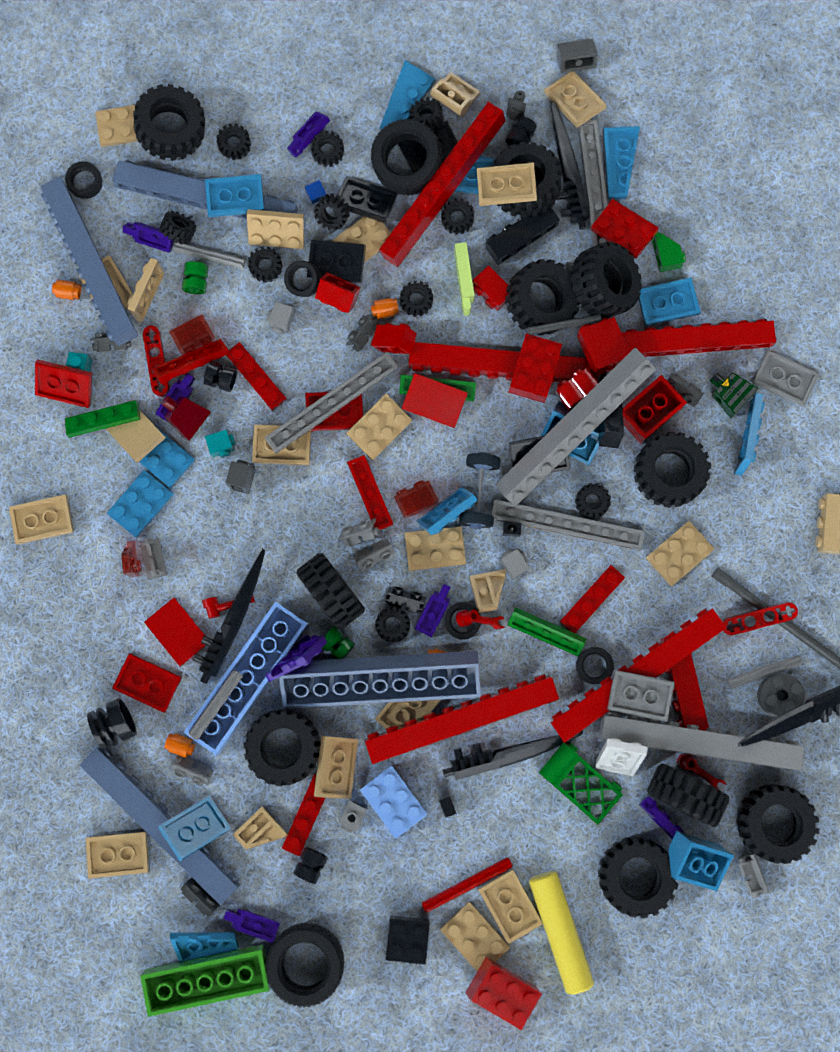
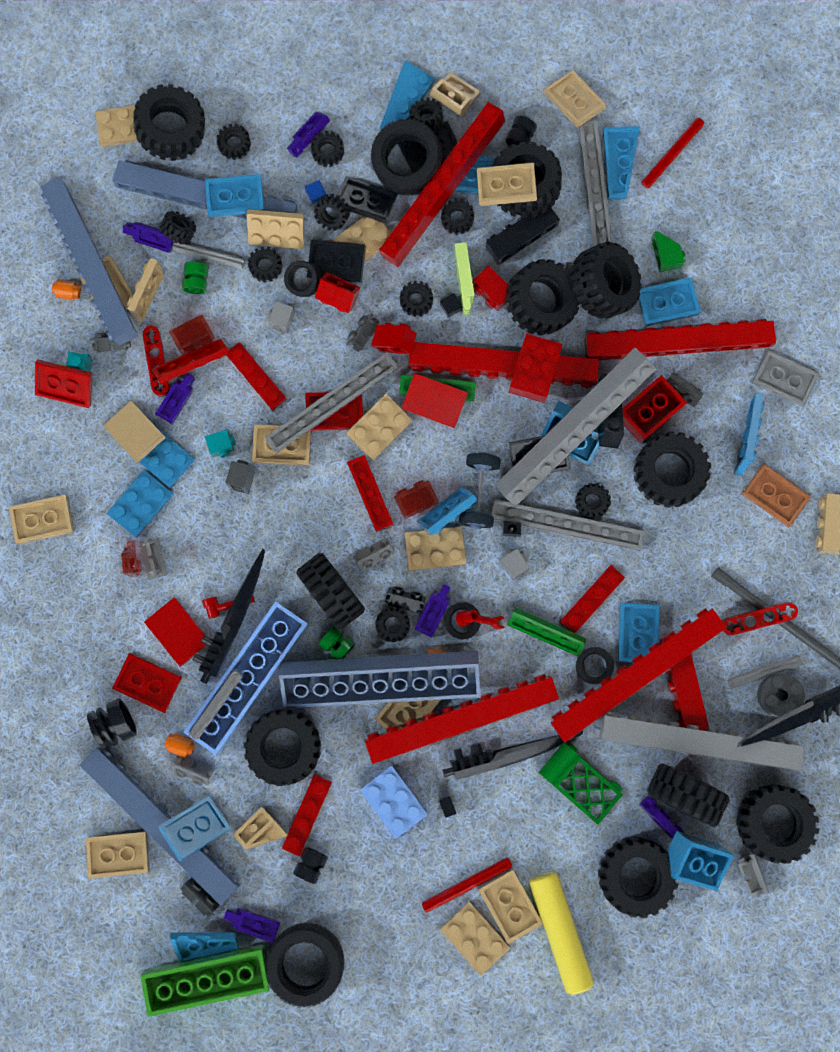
(89, 192): black tyre -> none
(102, 418): green plate -> none
(185, 415): dark red torso -> none
(226, 377): black wheel -> none
(298, 656): dark purple wing -> none
(336, 767): tan plate -> none
(351, 534): light grey hinge -> none
(352, 816): light grey brick -> none
(384, 308): orange brick -> none
(407, 939): black brick -> none
(451, 305): none -> black piece
(487, 589): tan wing -> none
(503, 993): red brick -> none
(516, 106): dark grey hinge -> none
(564, 324): dark grey bar -> none
(572, 180): black piece -> none
(574, 390): red brick -> none
(577, 55): dark grey brick -> none
(602, 345): red brick -> none
(620, 757): white plate -> none
(625, 228): red plate -> none
(637, 630): none -> dark azure plate
(640, 695): light grey tile -> none
(672, 153): none -> red axle
(680, 553): tan plate -> none
(684, 759): red brick -> none
(732, 392): torso -> none
(776, 495): none -> nougat tile

